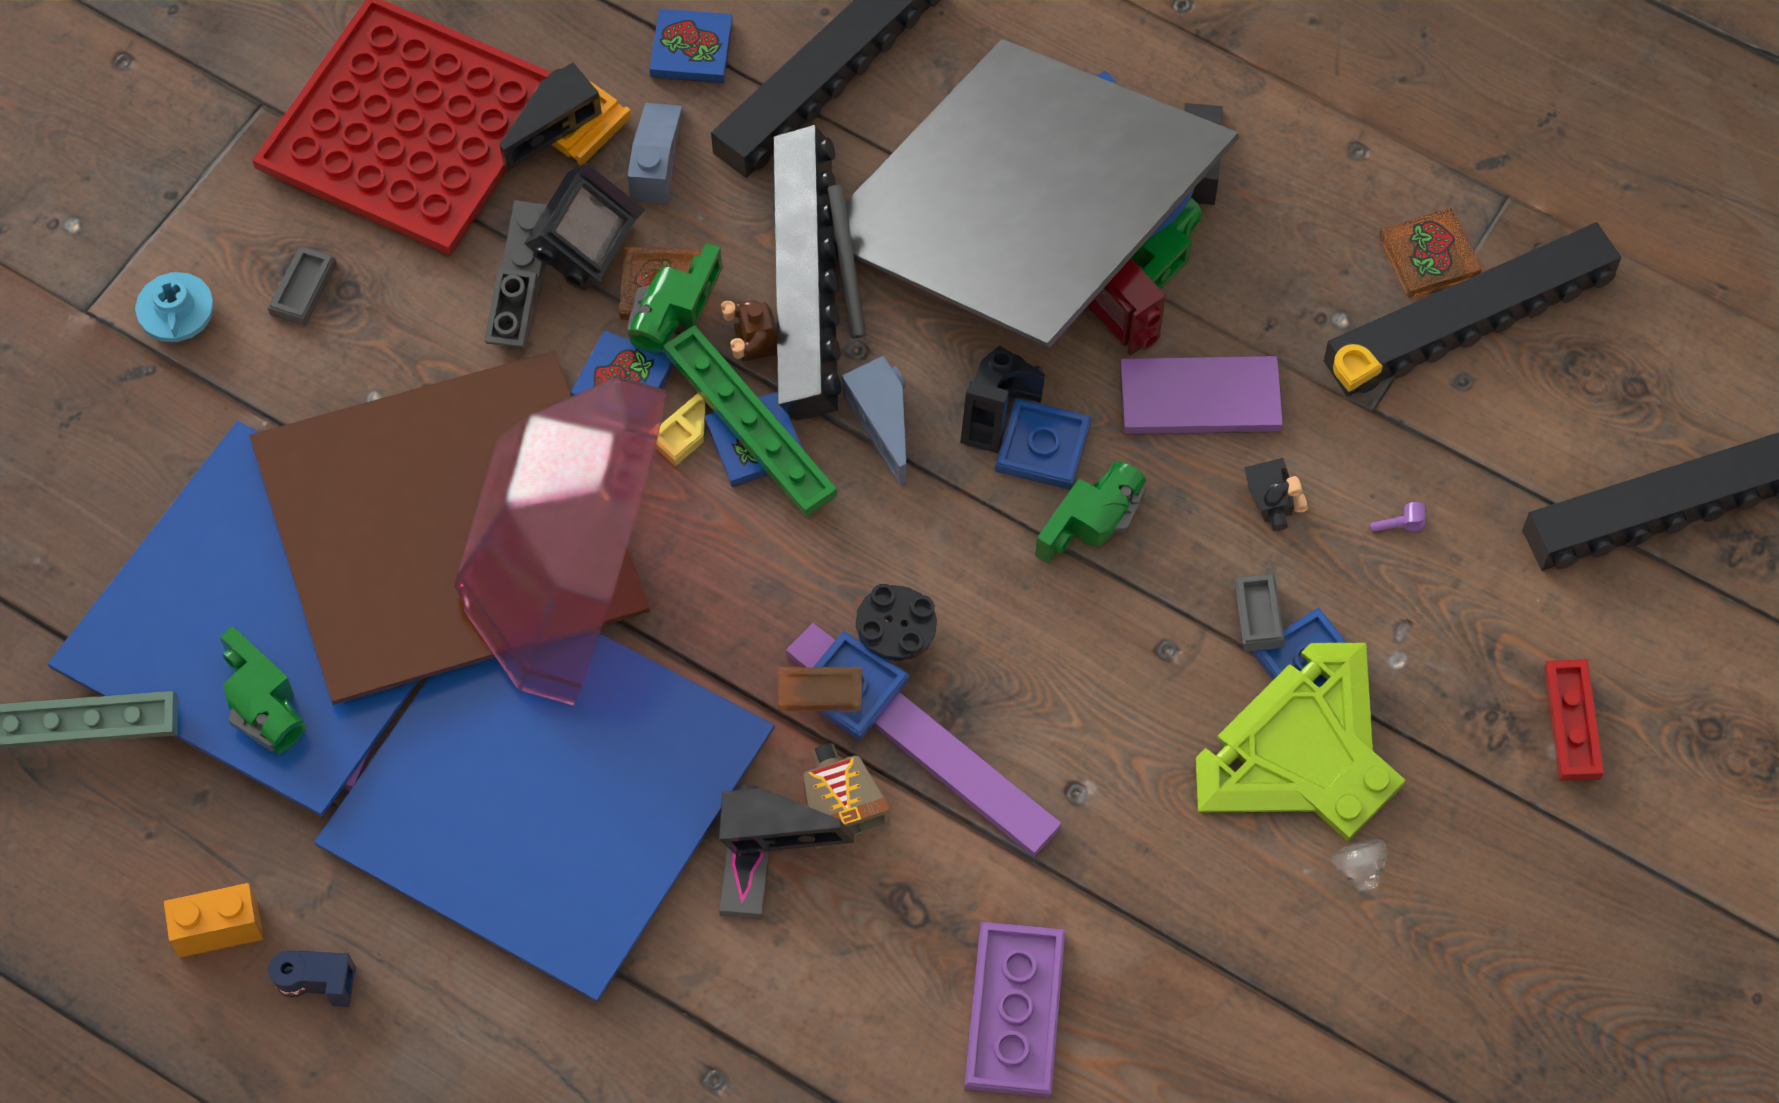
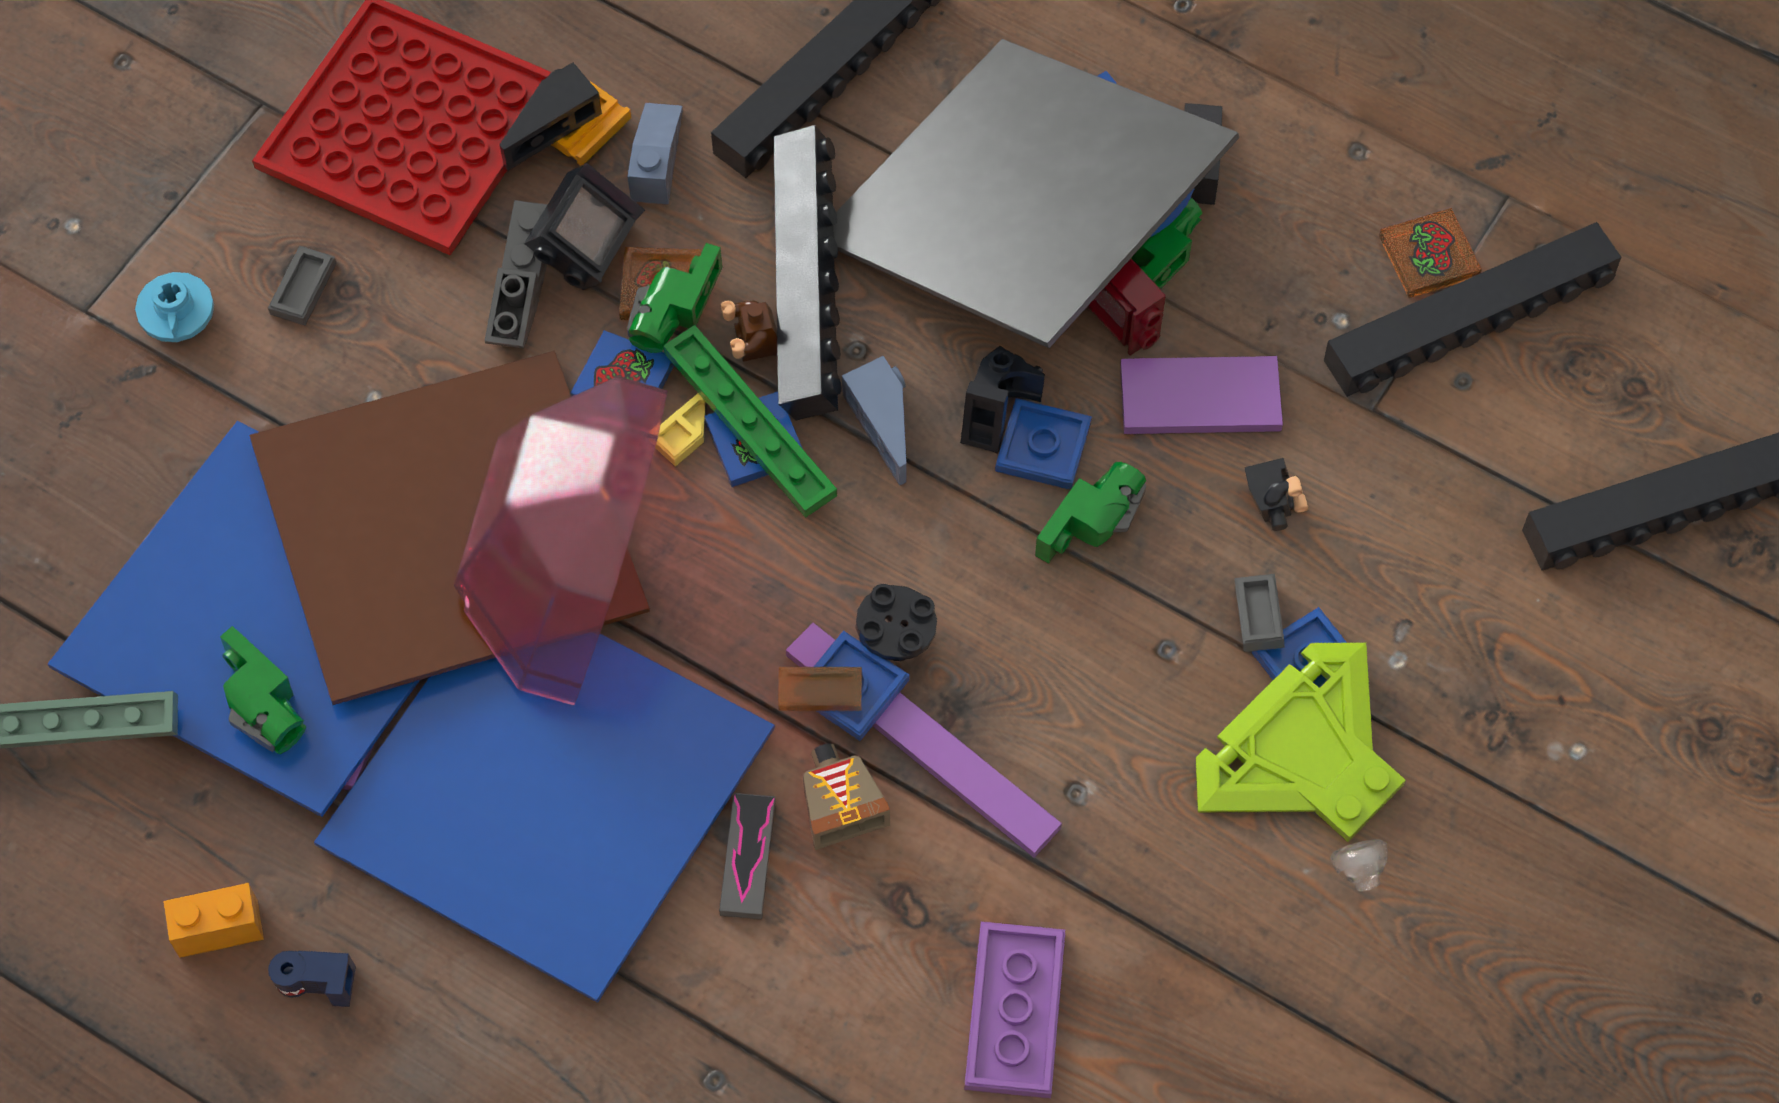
(691, 45): blue tile -> none
(767, 821): black slope -> none
(846, 261): dark grey piece -> none
(1355, 366): yellow tile -> none
(1412, 521): medium lavender hand -> none
(1573, 720): red plate -> none

